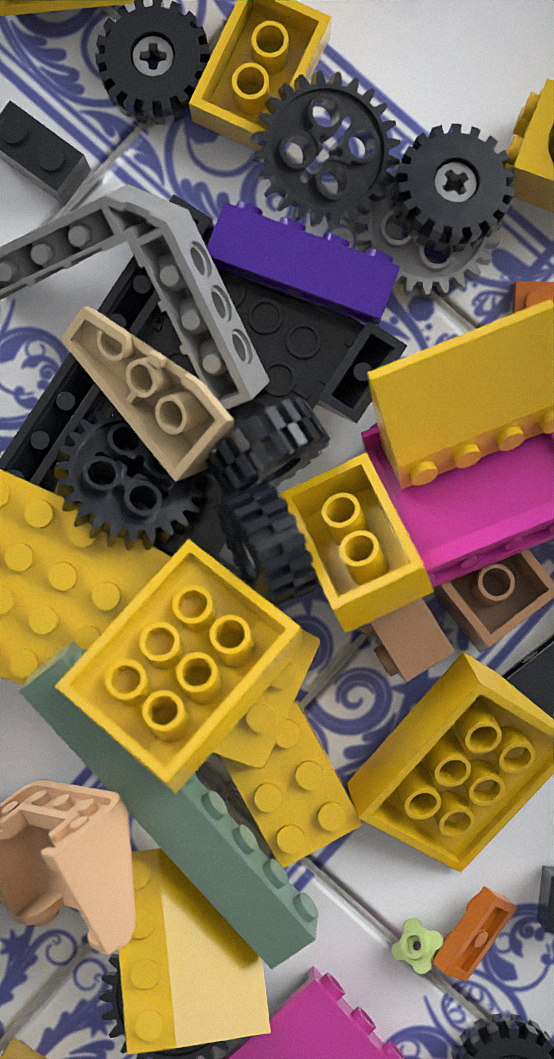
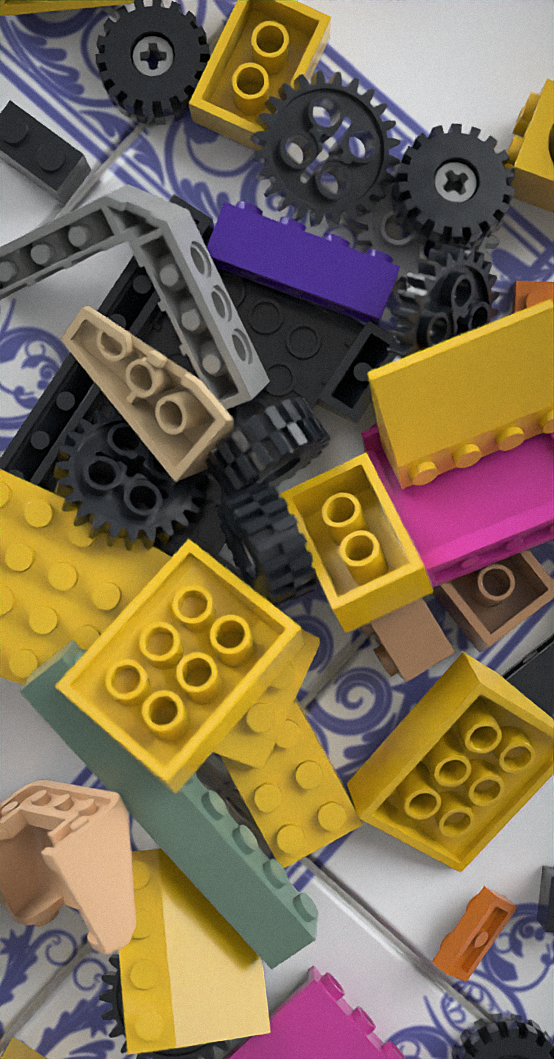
(430, 943): yellowish green plate -> none
(443, 300): none -> black gear

